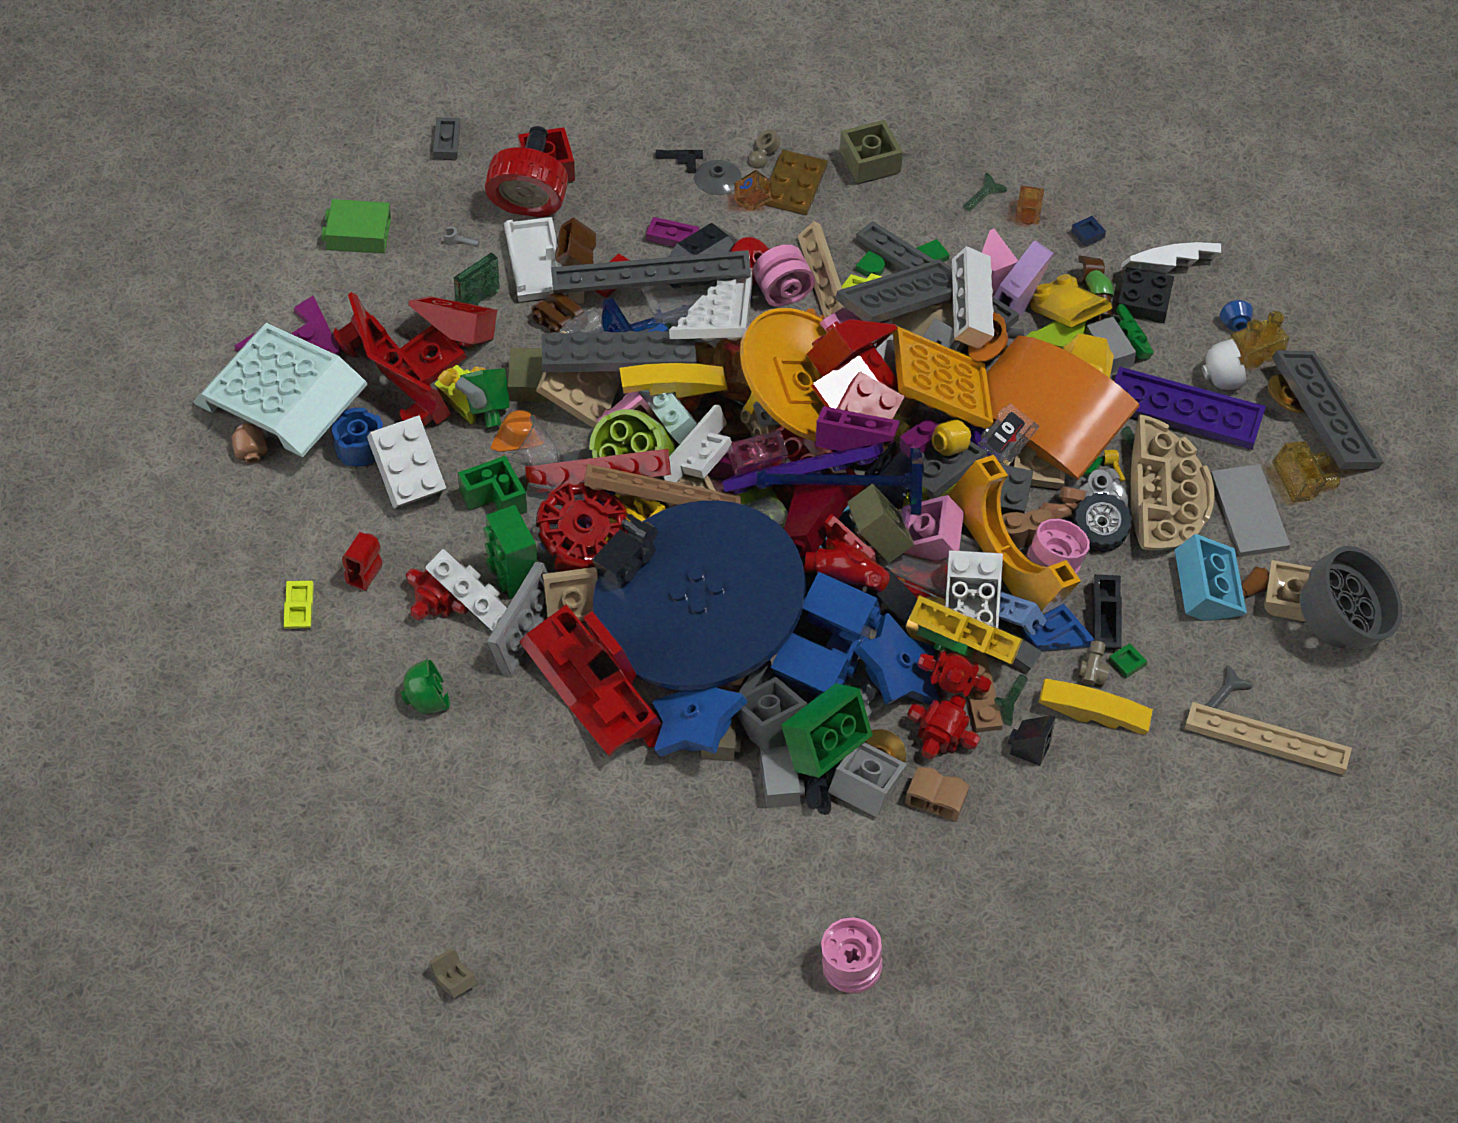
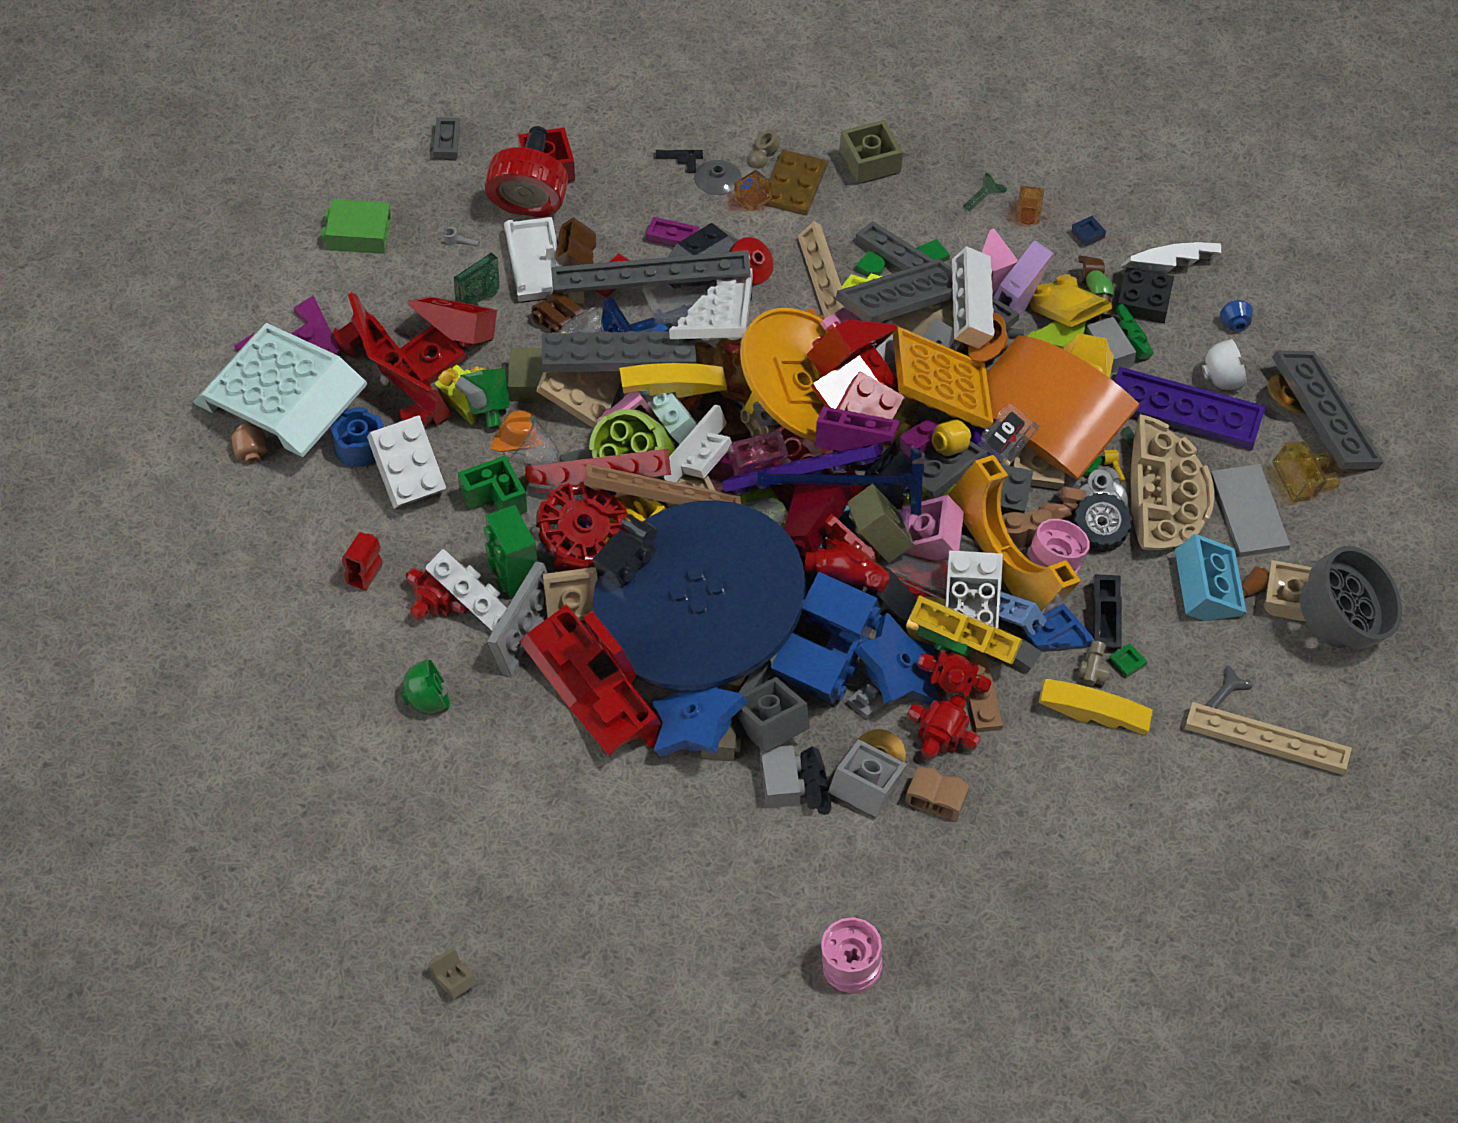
(298, 604): neon yellow slope -> none
(783, 275): bright pink wheel -> none
(827, 730): green brick -> none
(1007, 704): clear green piece -> none
(1032, 739): black slope -> none
(1261, 340): clear yellow brick -> none

